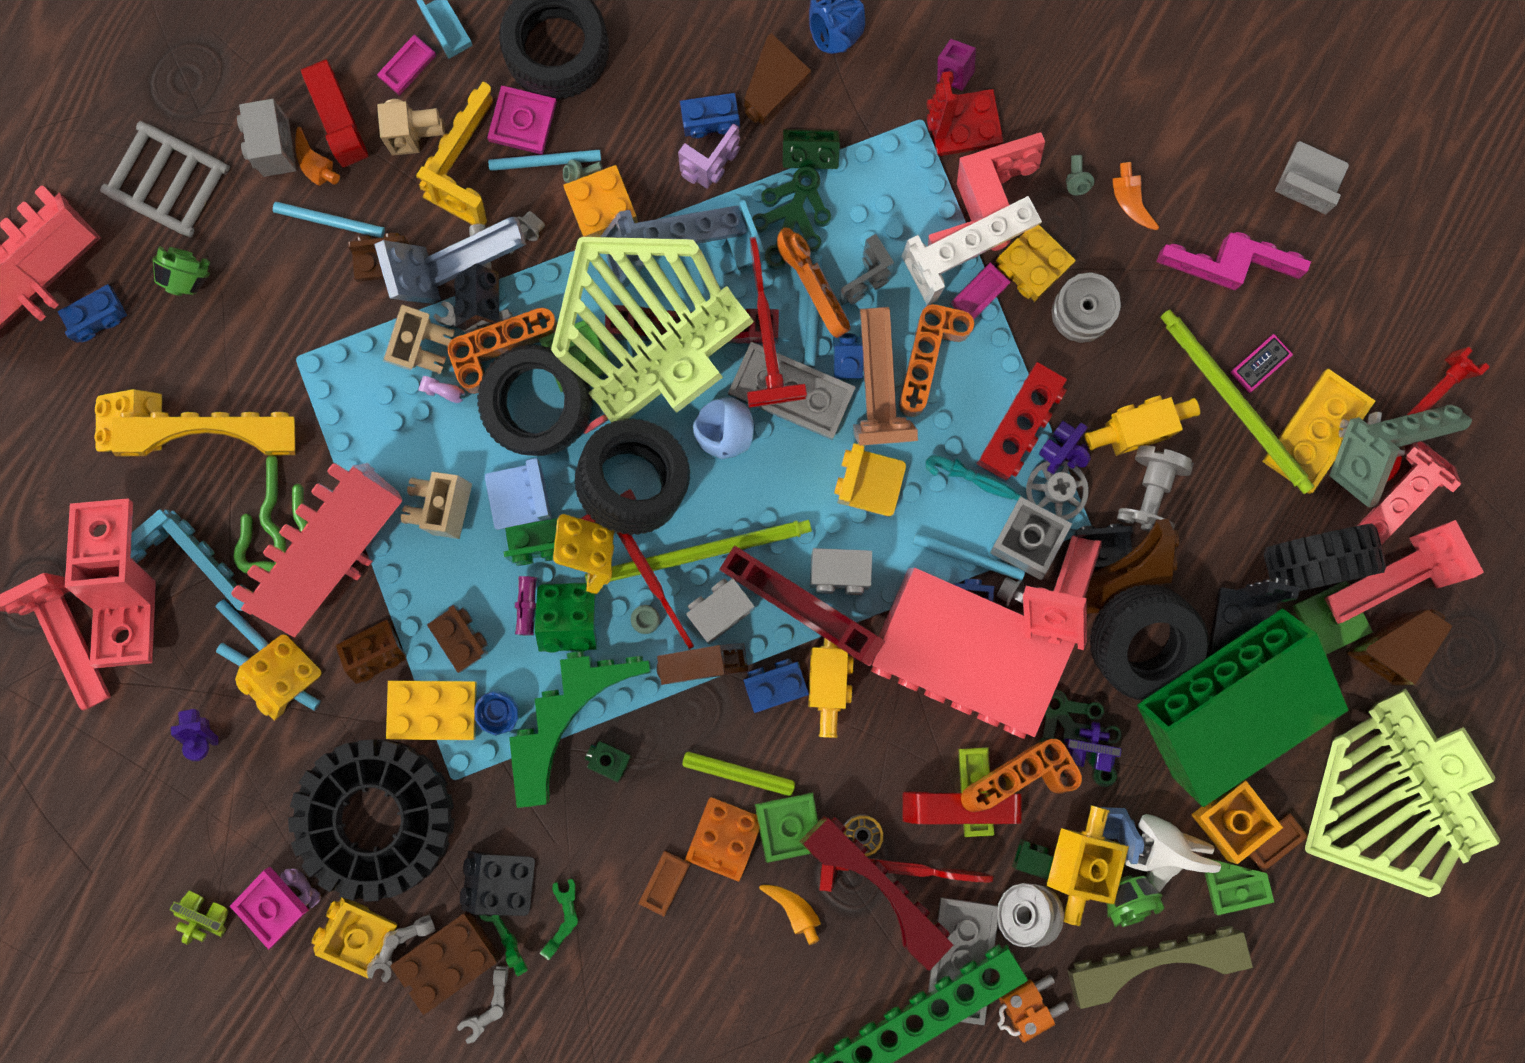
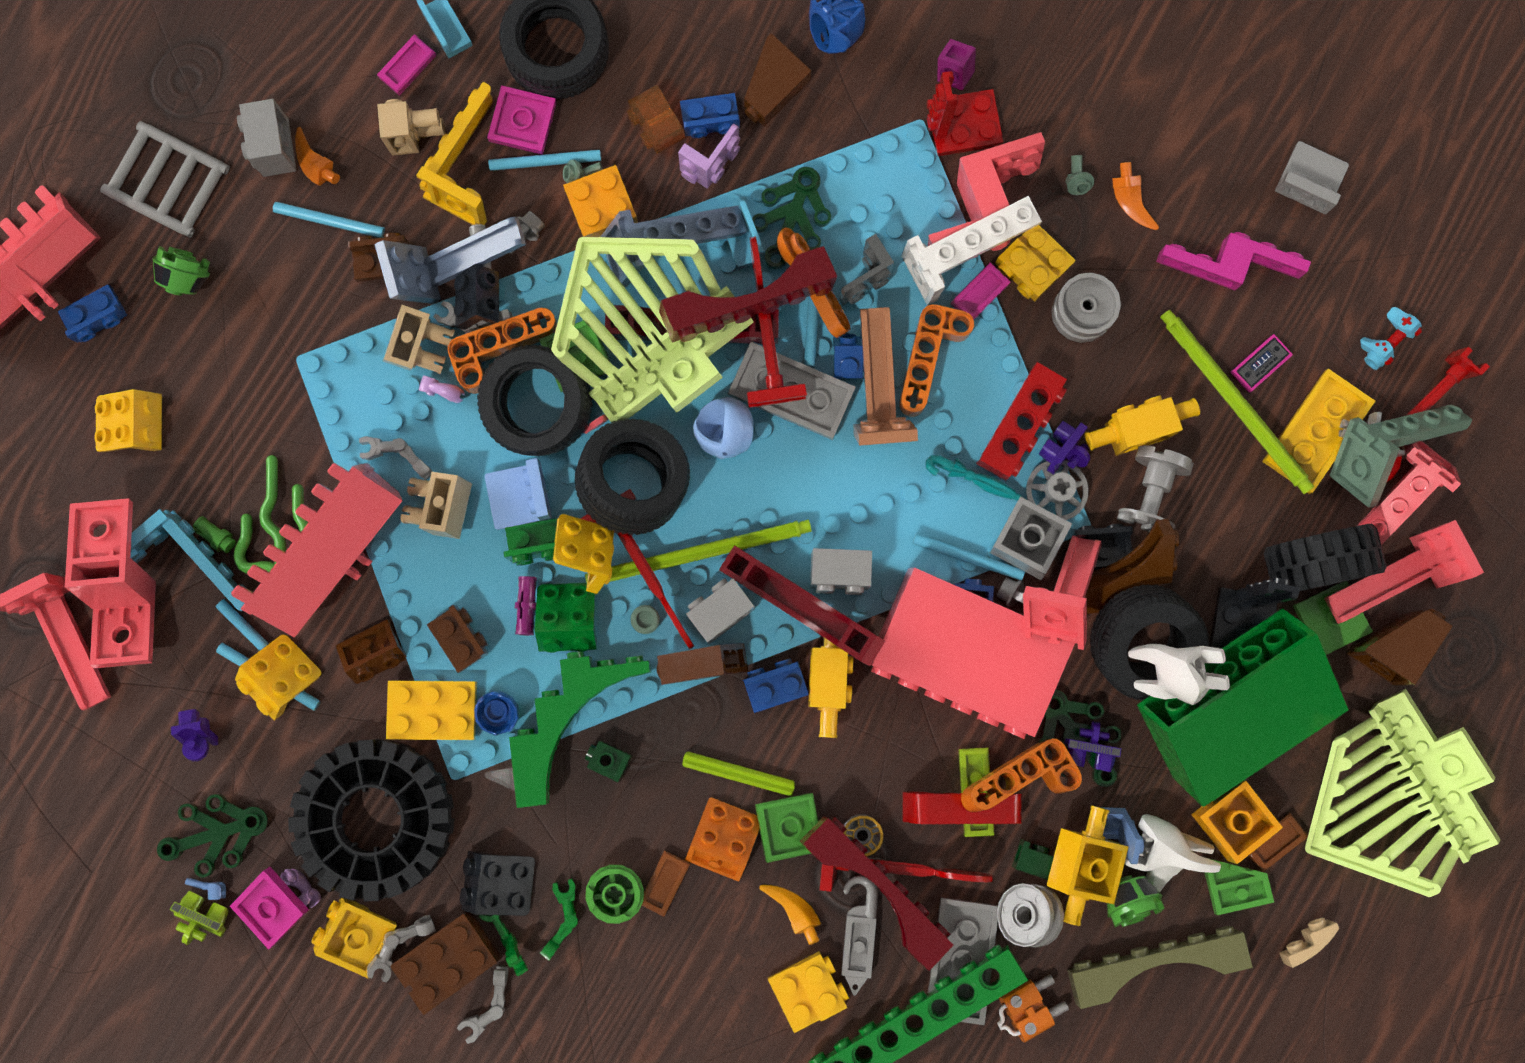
(143, 435): yellow arch -> none
(216, 890): none -> medium blue hand
(217, 833): none -> dark green plant
(218, 538): none -> bright green animal
(334, 113): red beam -> none
(399, 446): none -> light grey piece
(502, 777): none -> clear slope
(614, 894): none -> bright green cone
(656, 119): none -> clear orange brick
(693, 313): none -> dark red arch
(808, 991): none -> yellow plate
(811, 149): dark green bracket -> none
(859, 935): none -> light grey plate
(870, 481): yellow bracket -> none
(1180, 671): none -> white piece
(1316, 937): none -> tan slope
(1381, 351): none -> medium azure piece

